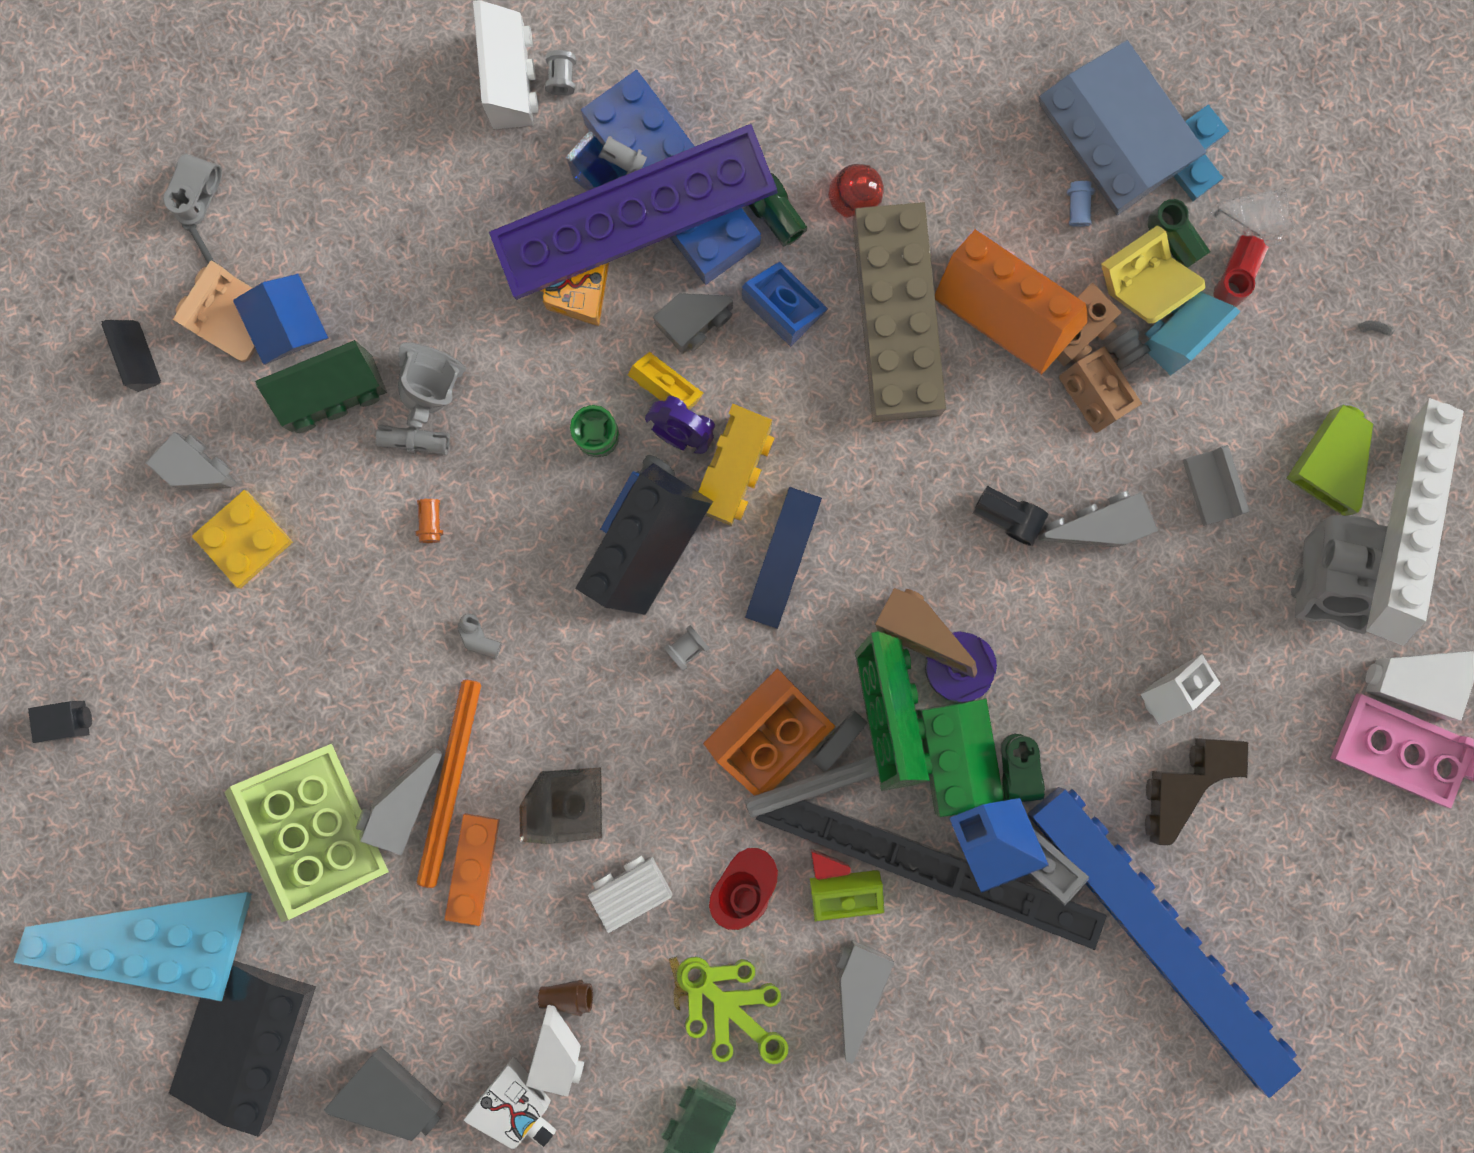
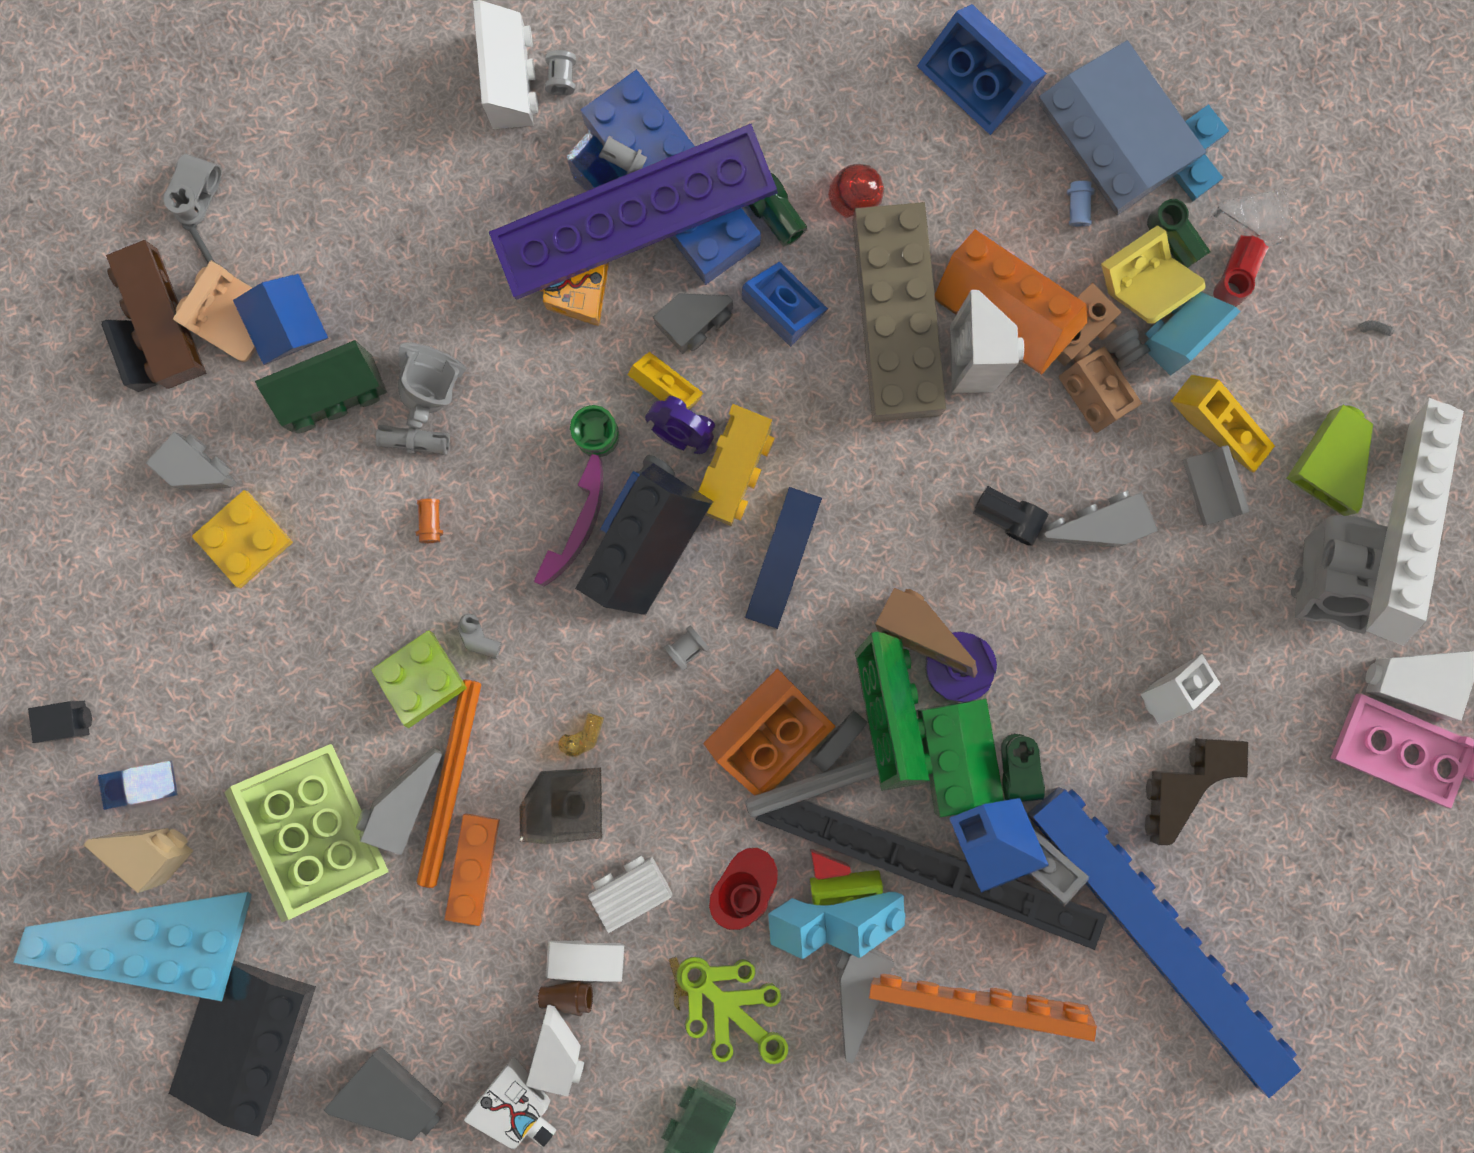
(137, 785): none -> clear blue slope
(142, 856): none -> tan slope
(151, 307): none -> reddish brown brick
(418, 679): none -> lime plate
(556, 564): none -> magenta slope
(584, 740): none -> clear yellow arm
(585, 961): none -> white slope
(849, 926): none -> medium azure arch
(980, 68): none -> blue slope
(982, 346): none -> white slope
(995, 1006): none -> orange wing
(1223, 420): none -> yellow slope

